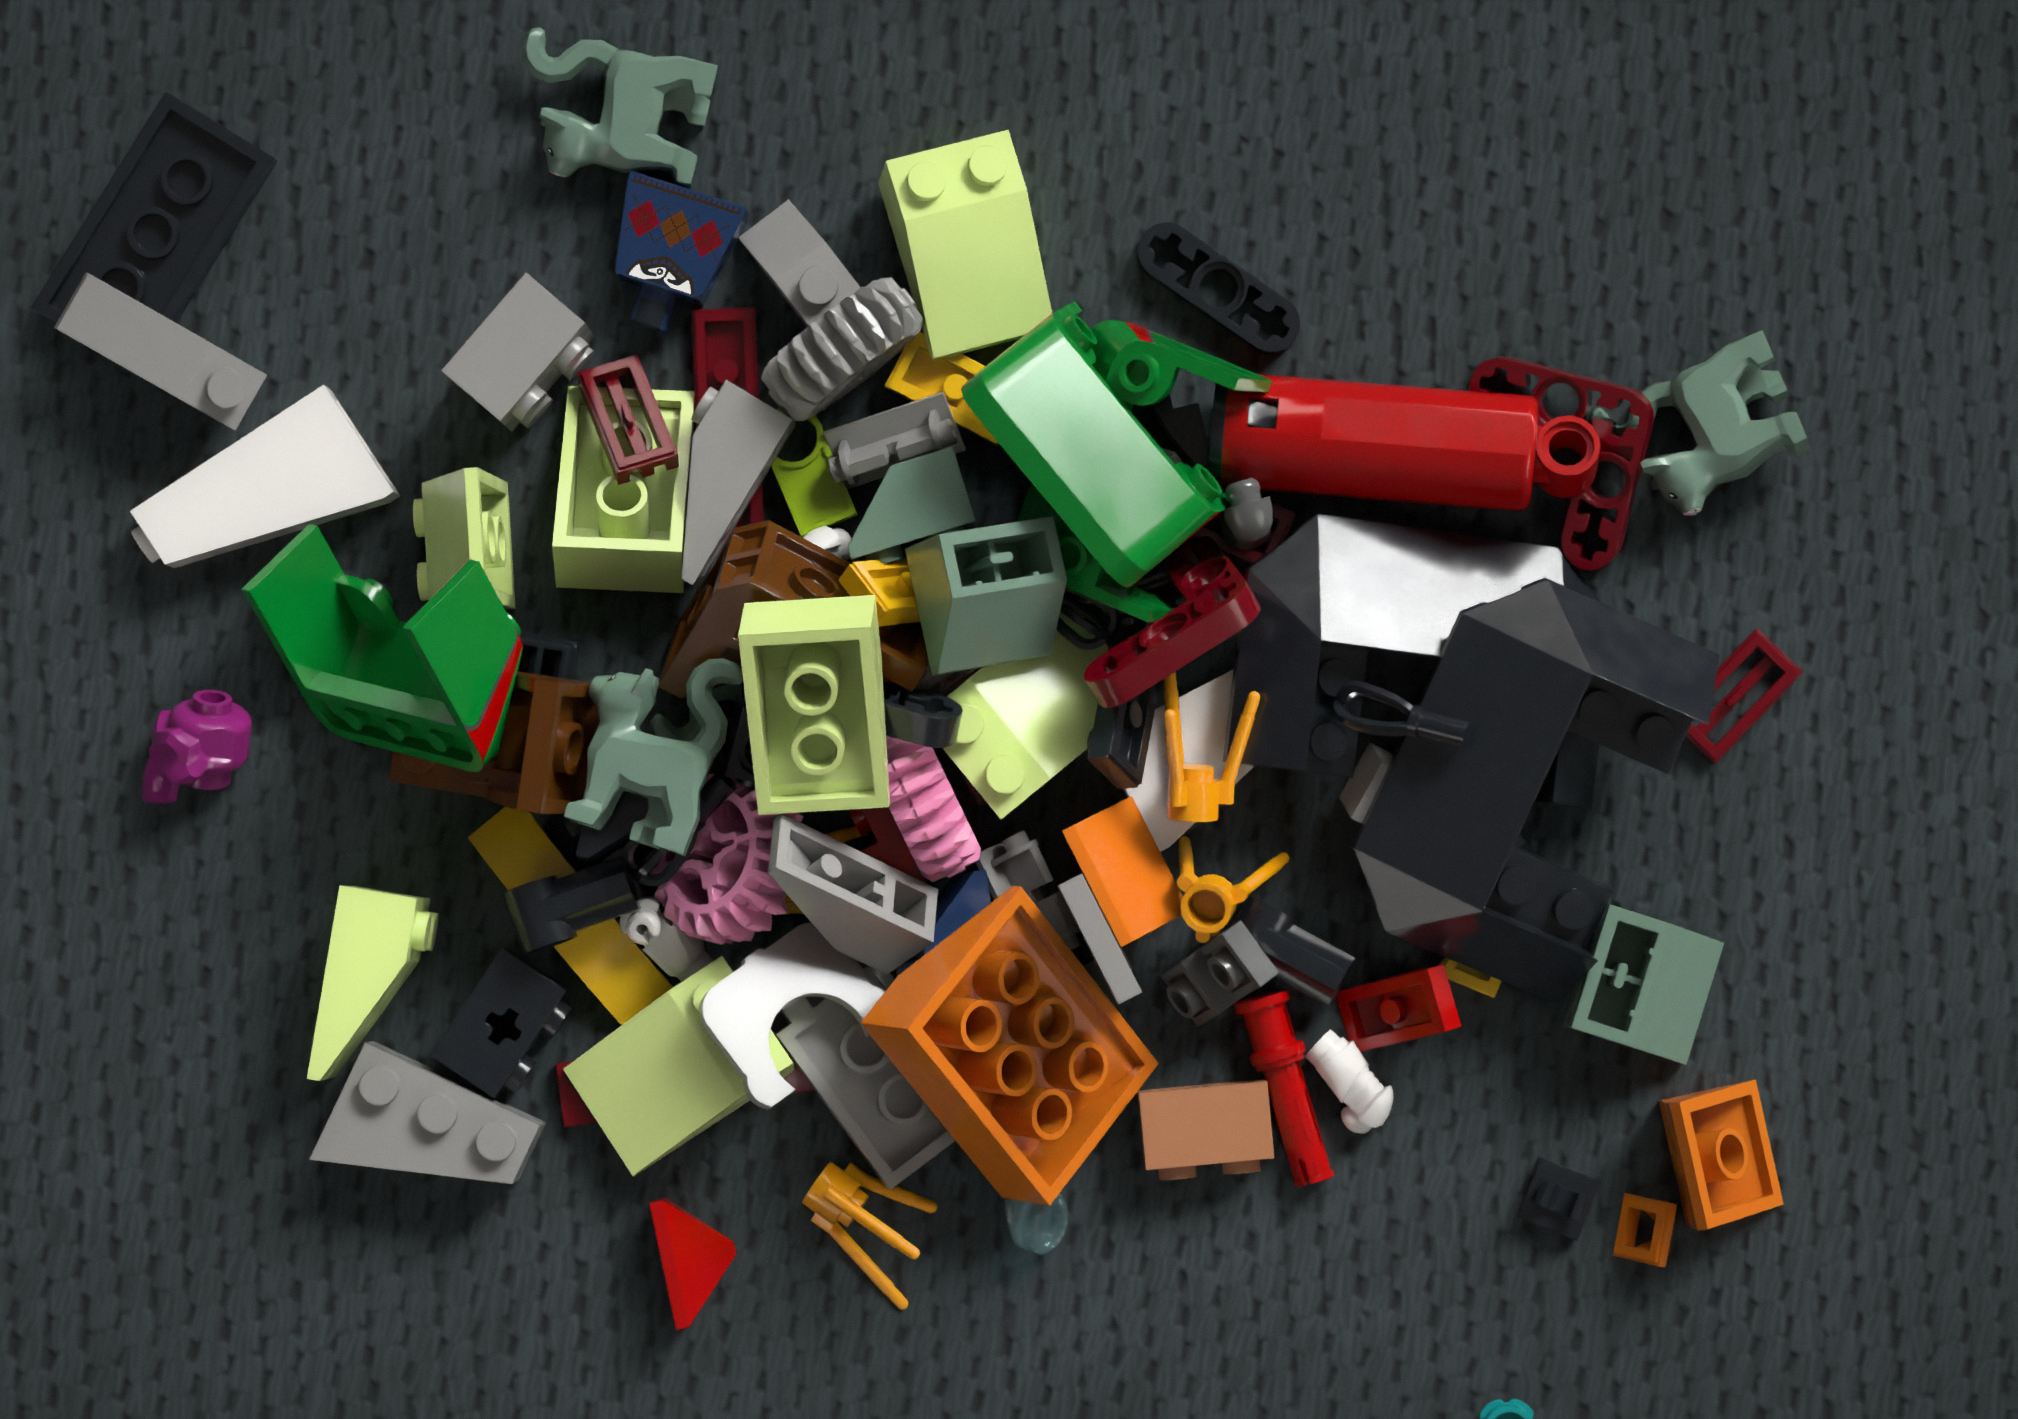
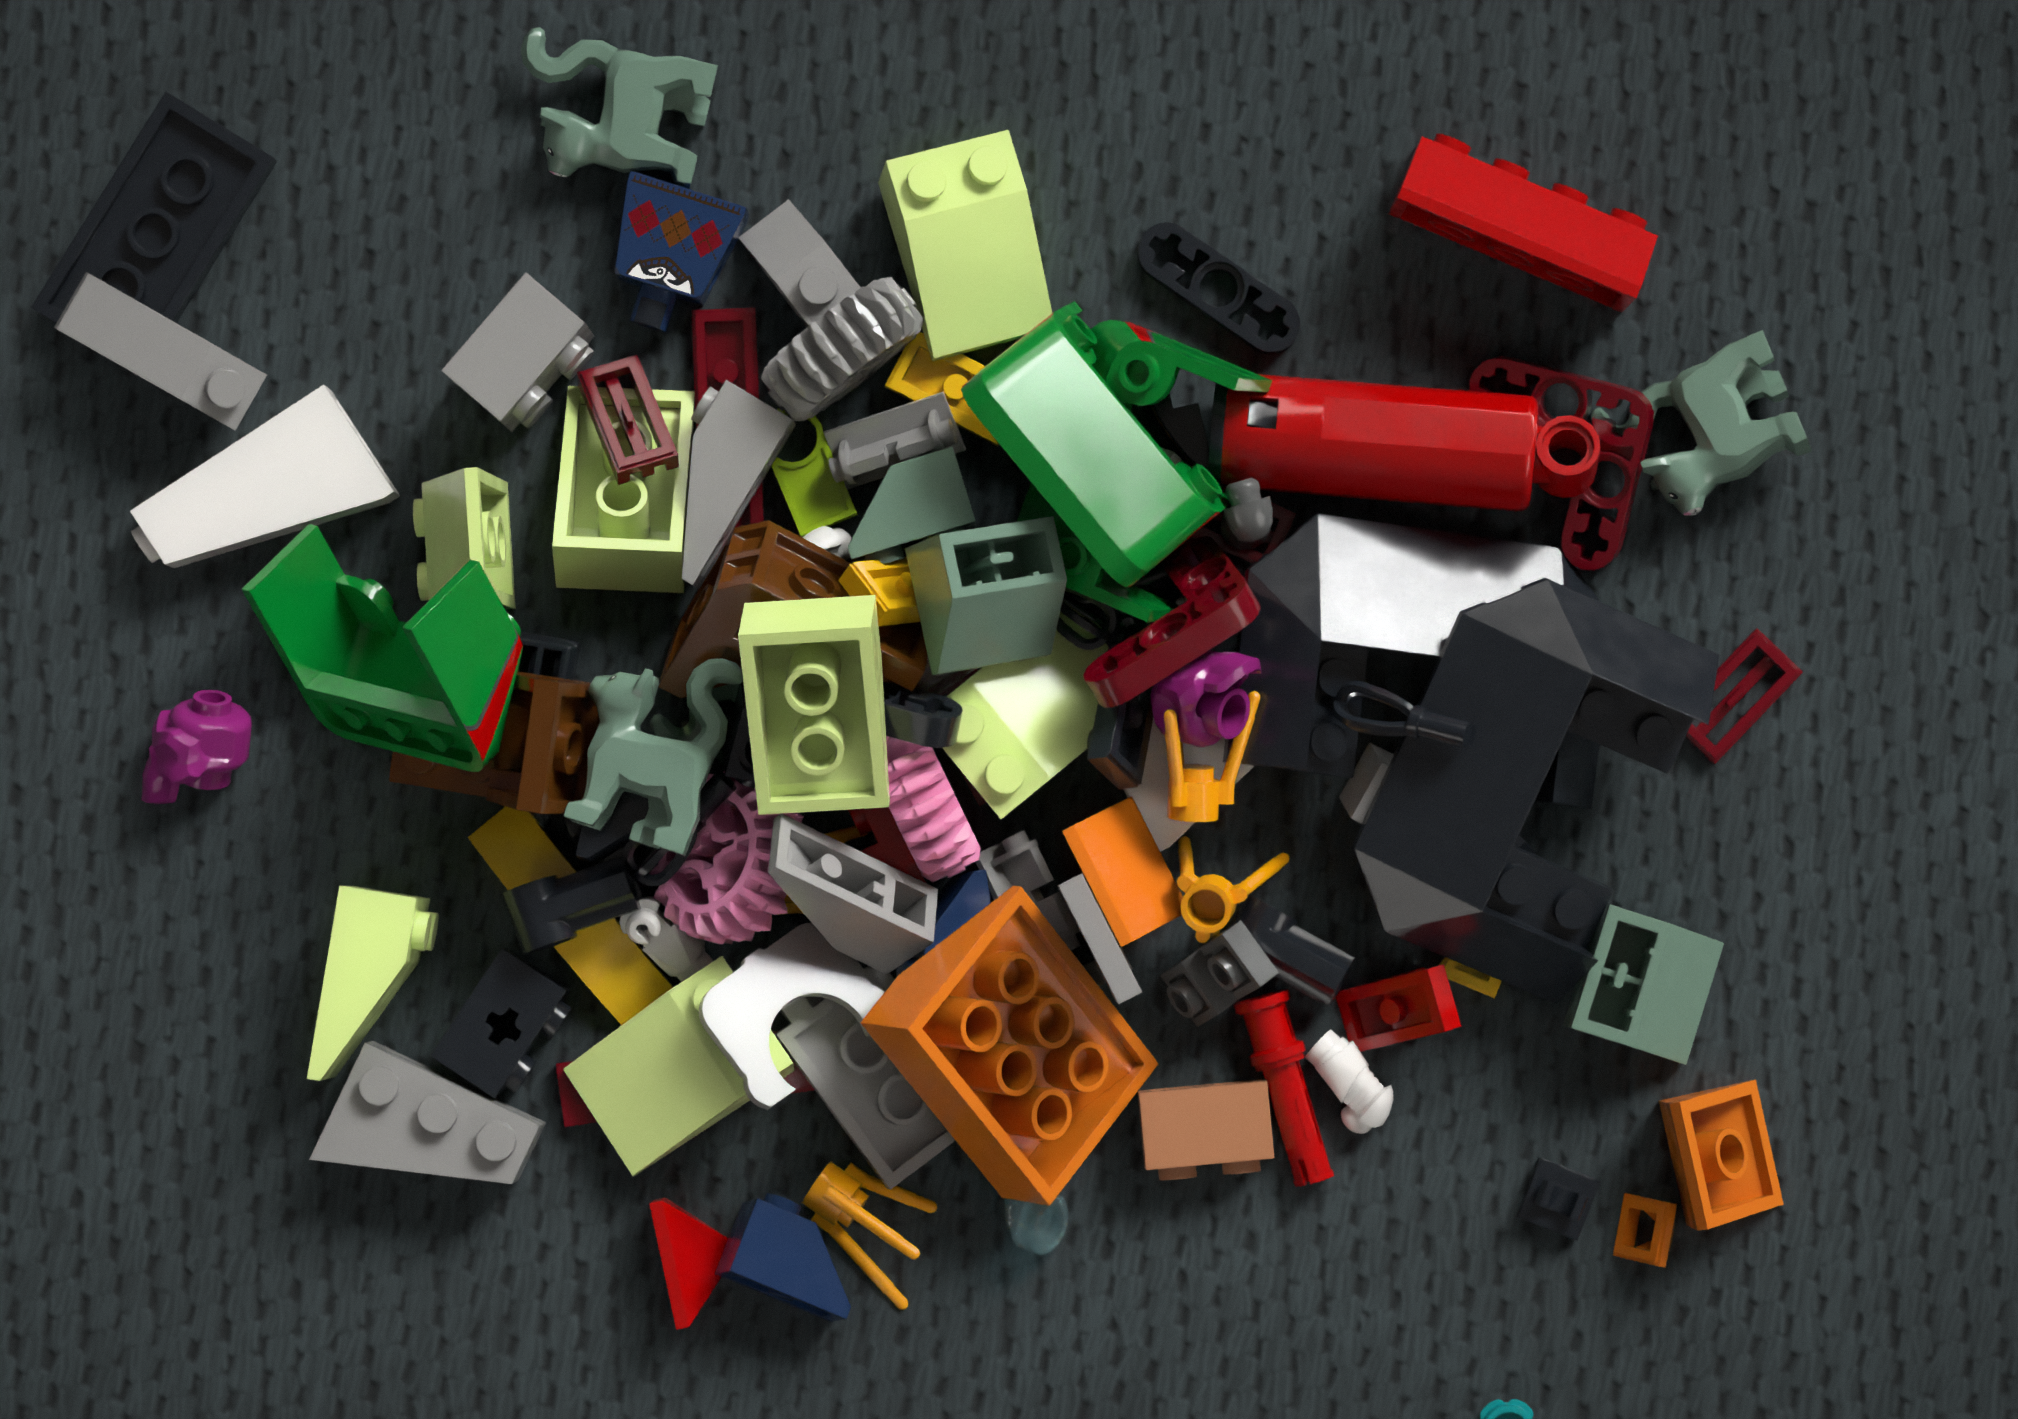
(783, 1258): none -> dark blue slope
(1206, 697): none -> magenta head
(1524, 223): none -> red slope

